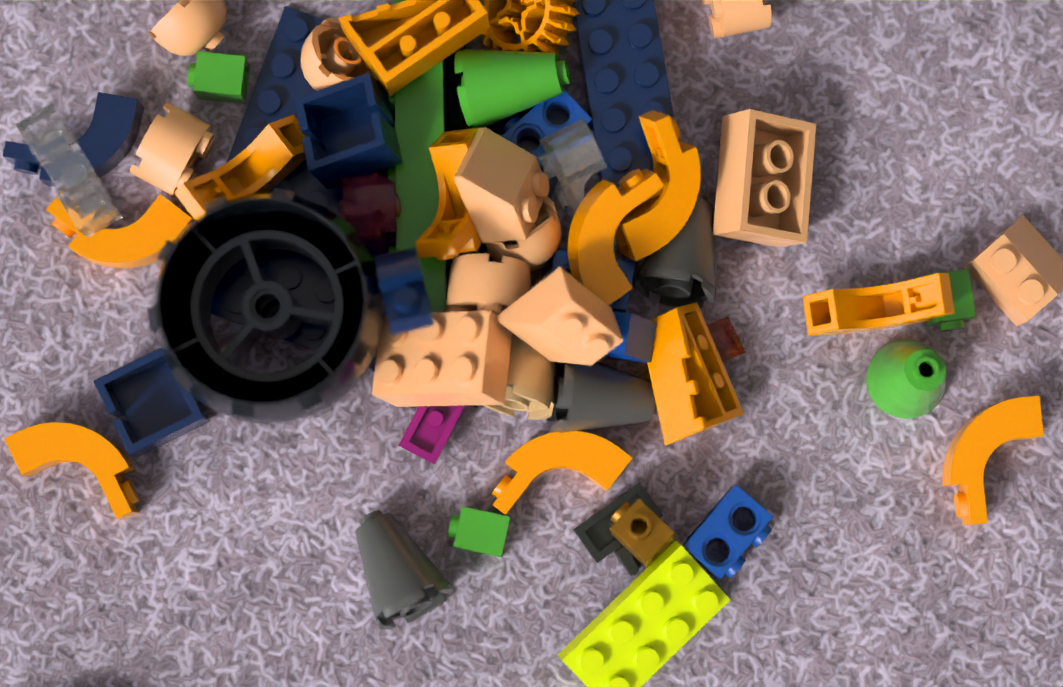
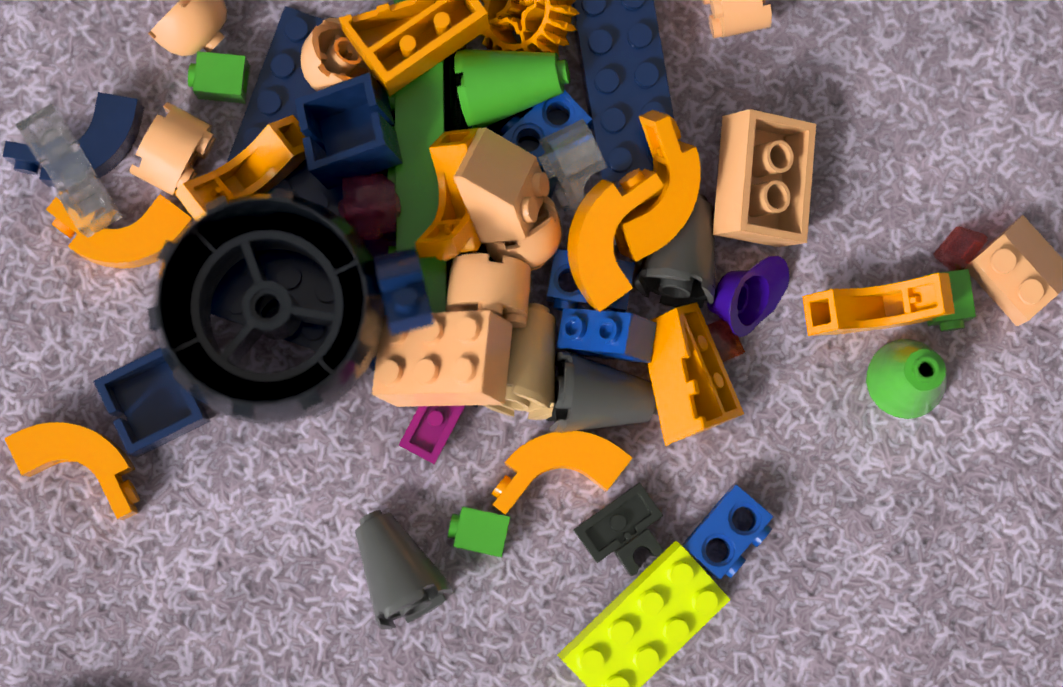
(563, 321): light nougat slope -> none
(641, 532): pearl gold brick -> none
(750, 295): none -> dark purple piece
(960, 248): none -> clear red slope
(976, 441): light orange arch -> none

